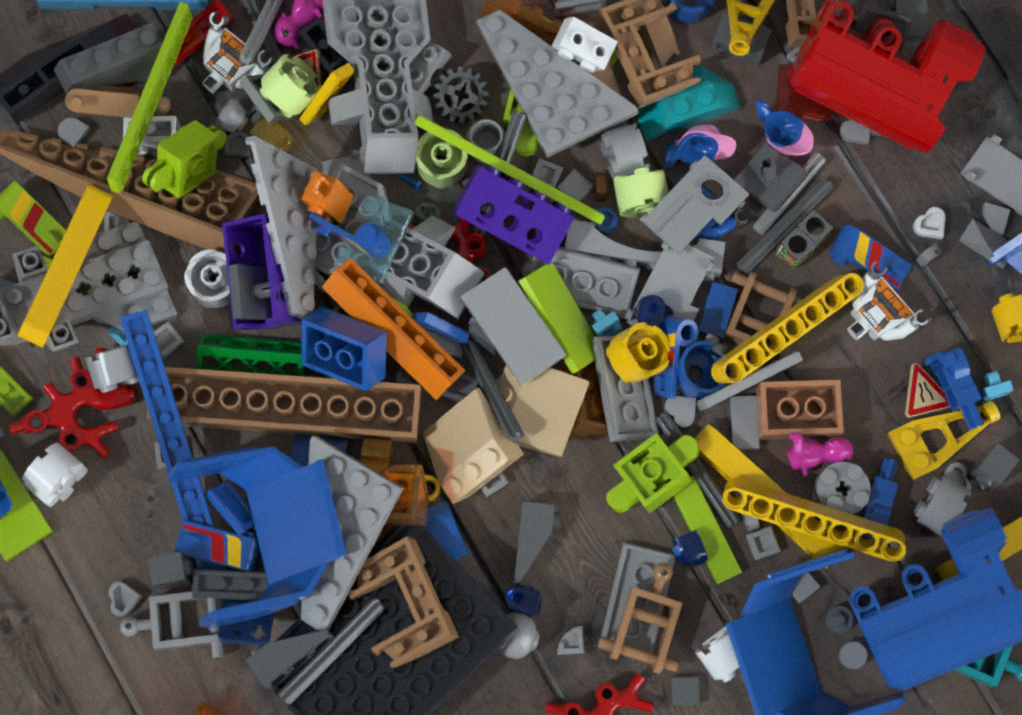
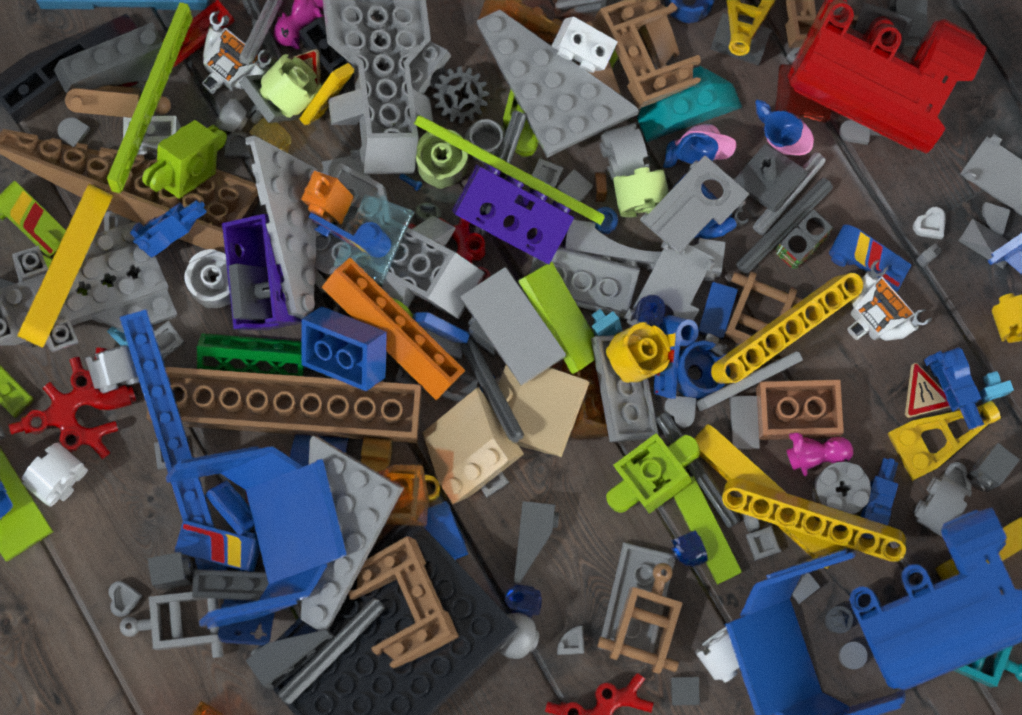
(167, 228): none -> blue piece

